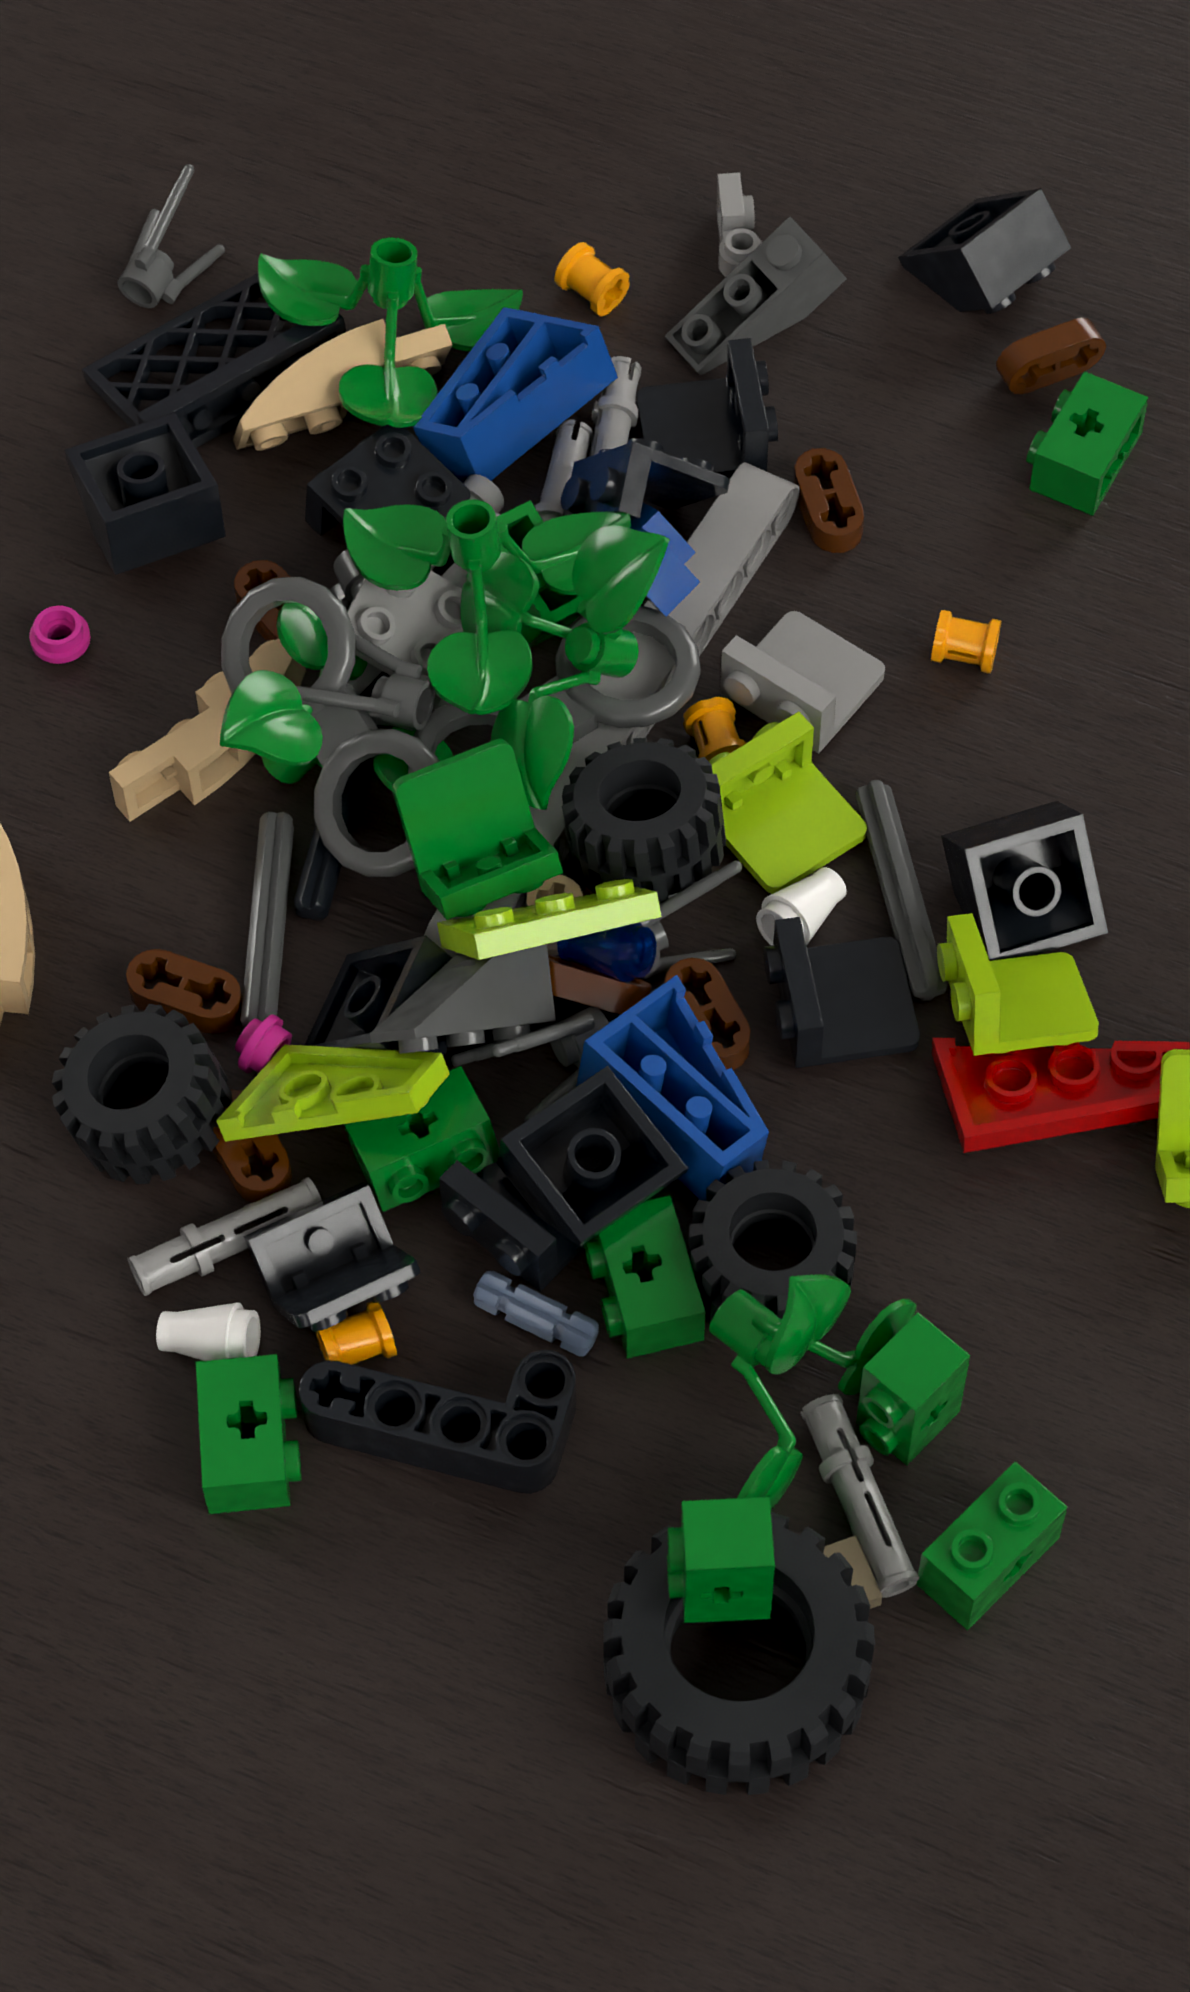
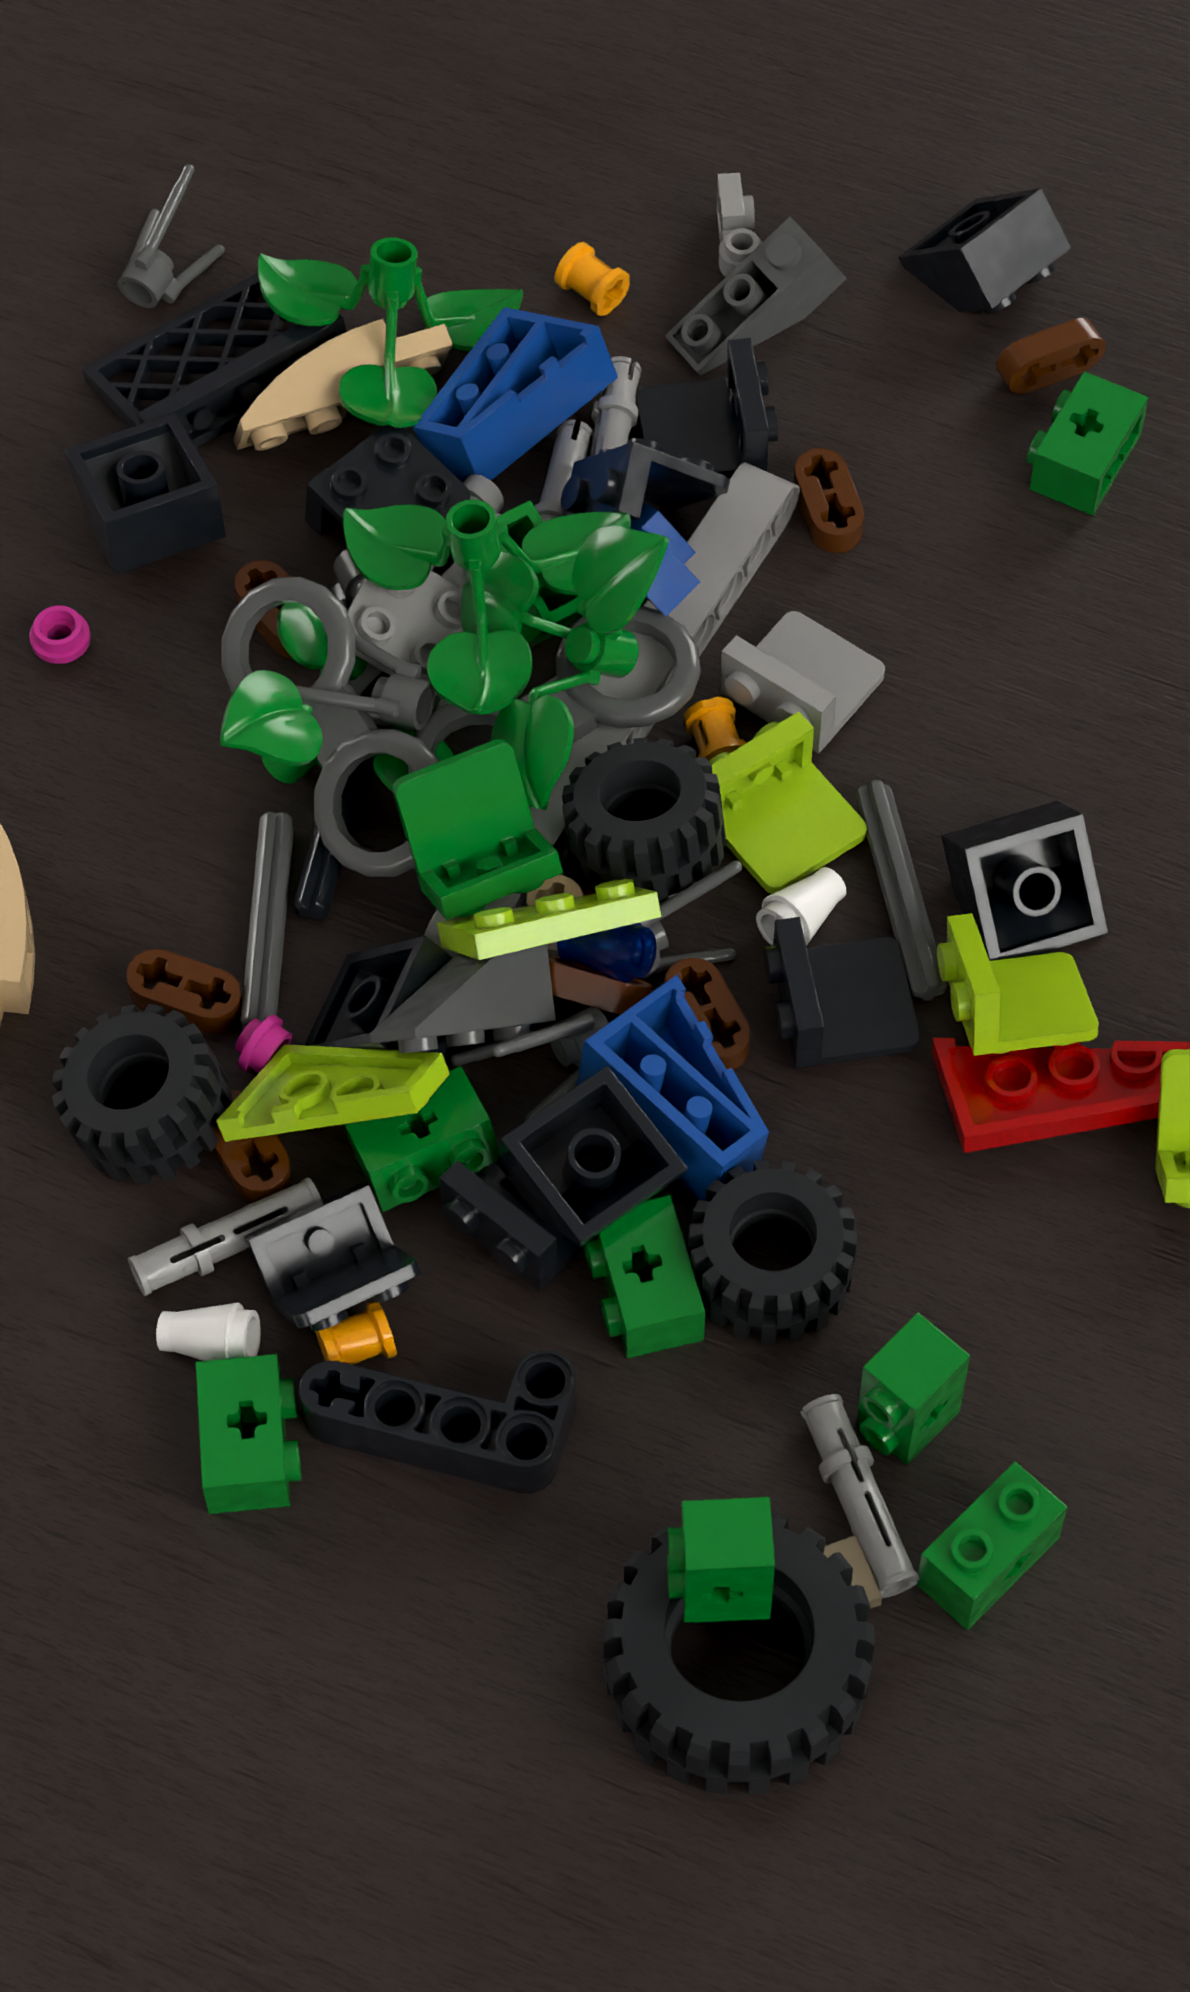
(191, 751): tan slope -> none
(536, 1313): sand blue axle -> none
(779, 1344): green plant -> none
(966, 641): light orange bush -> none

